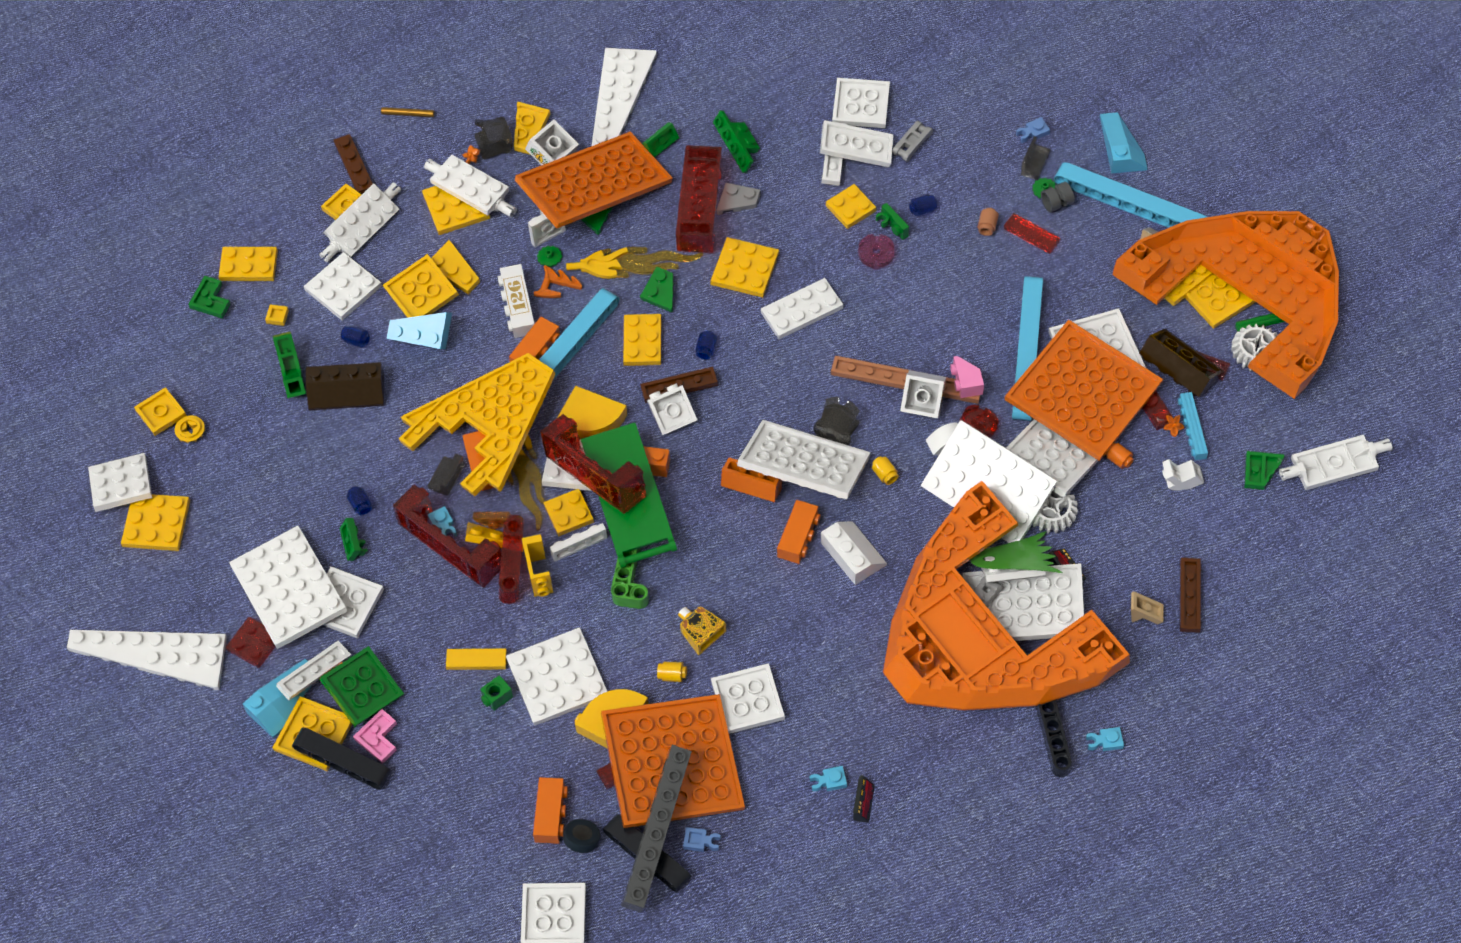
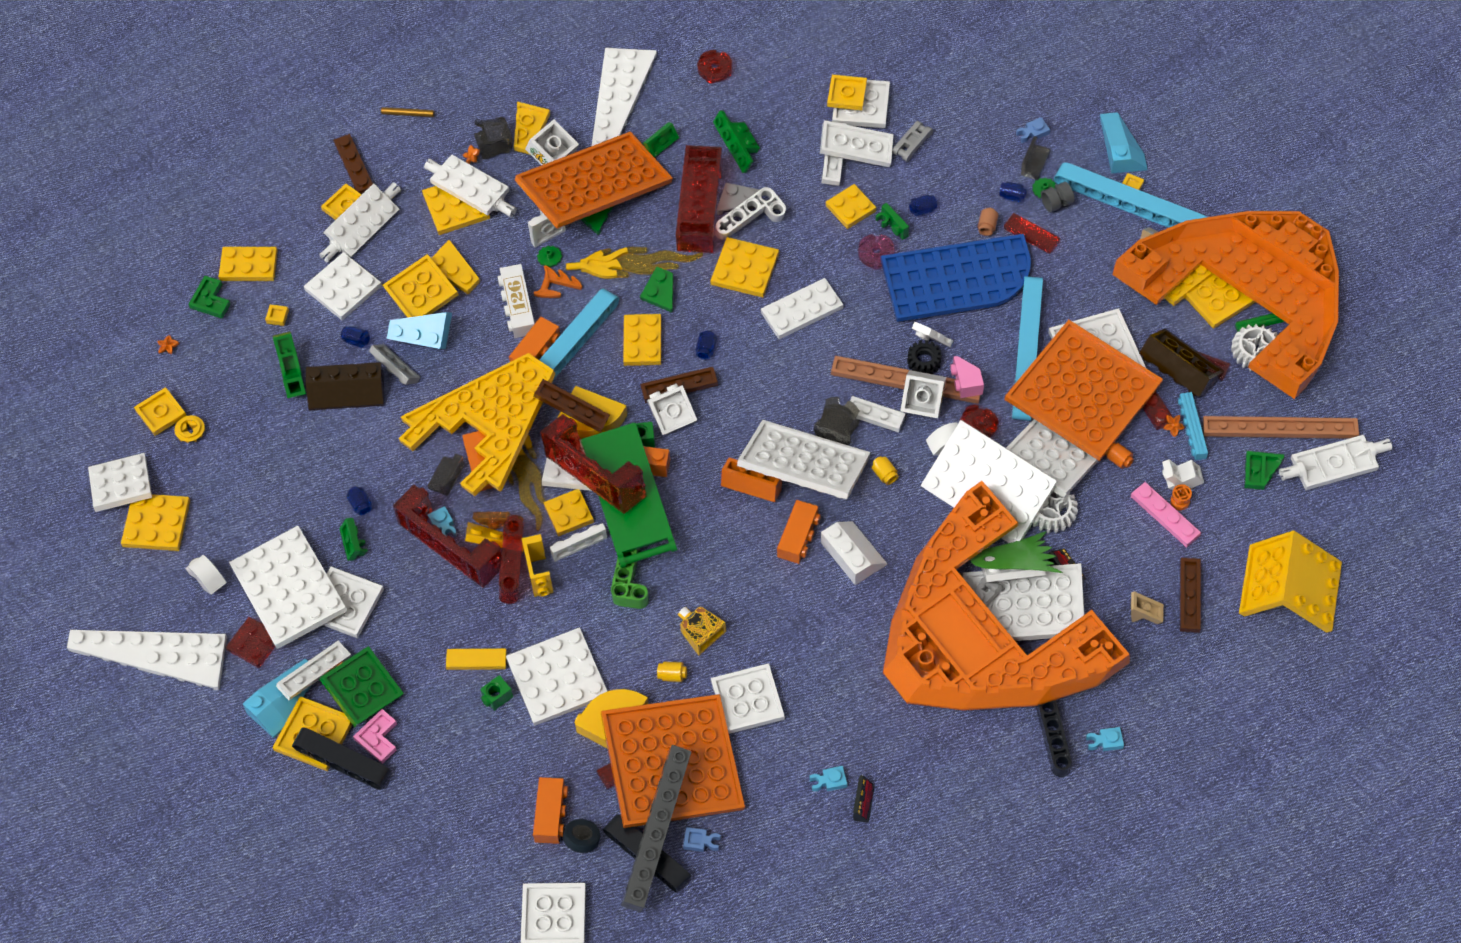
(167, 344): none -> orange plant
(206, 574): none -> white brick
(394, 364): none -> light grey plate
(571, 405): none -> reddish brown plate
(646, 429): none -> green brick
(711, 74): none -> clear red plate
(747, 215): none -> white beam
(847, 92): none -> yellow plate
(879, 415): none -> white plate
(927, 333): none -> white wing
(928, 349): none -> black tyre
(956, 277): none -> blue plate
(1012, 191): none -> clear blue brick
(1133, 181): none -> yellow plate
(1165, 514): none -> bright pink plate
(1181, 497): none -> orange wheel
(1280, 427): none -> nougat plate
(1291, 574): none -> yellow bracket

